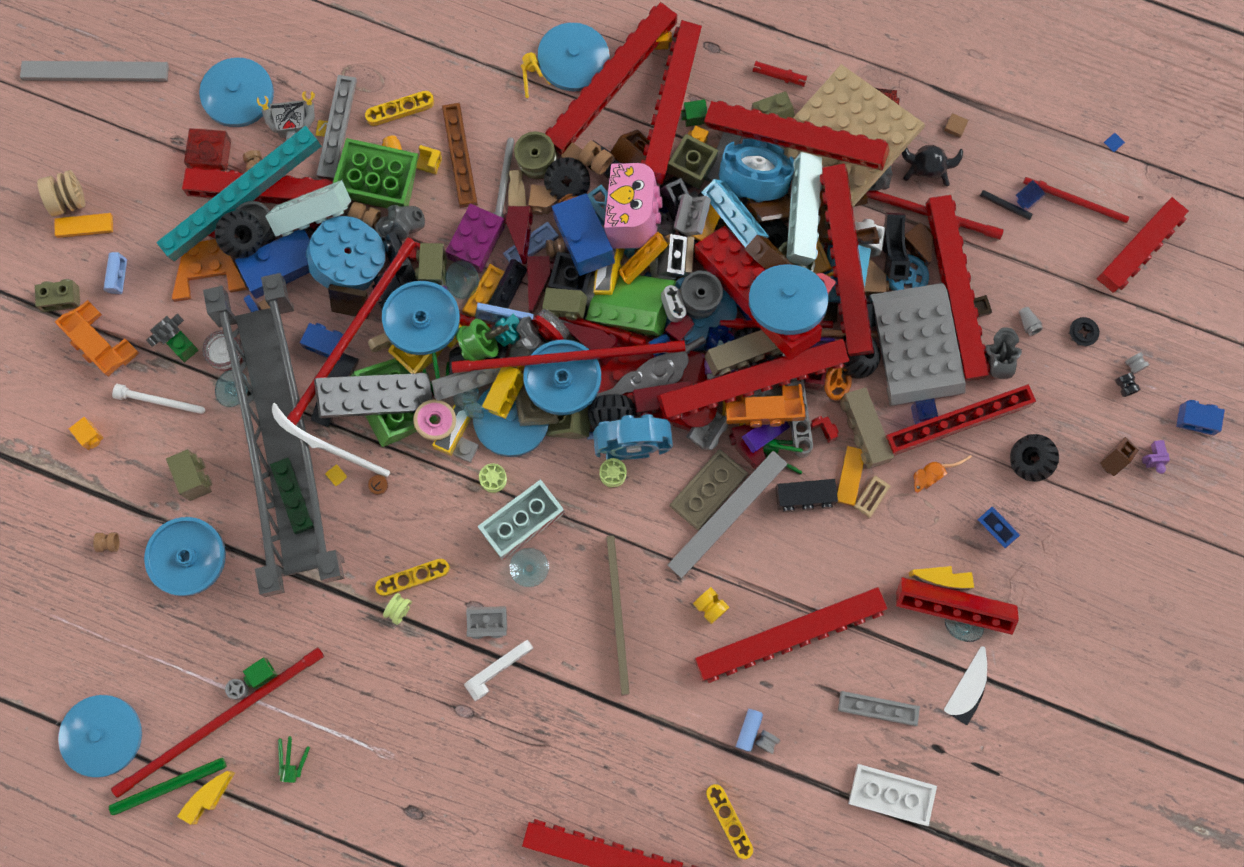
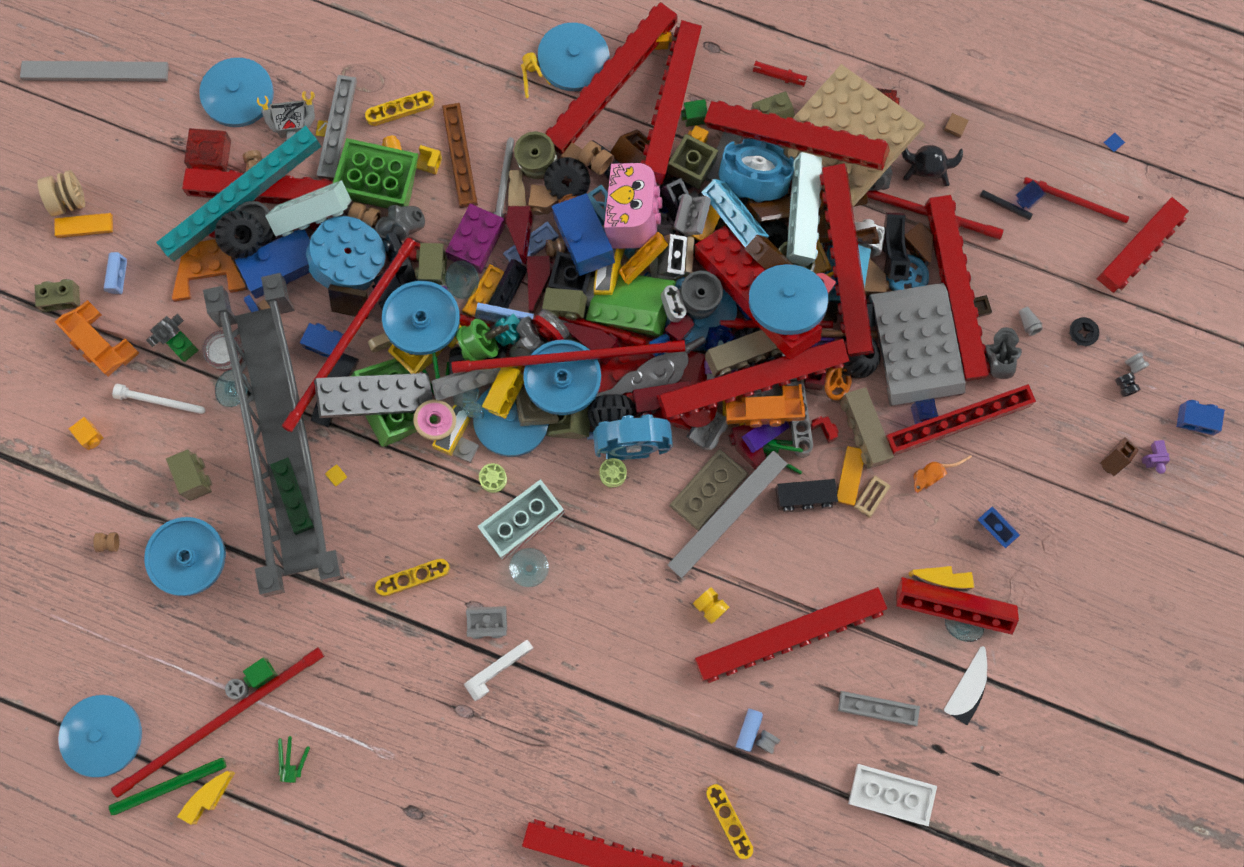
(317, 443): white piece -> none
(378, 485): dark orange tile -> none
(397, 608): yellowish green wheel -> none
(618, 616): dark tan tile -> none
(1030, 446): black wheel -> none

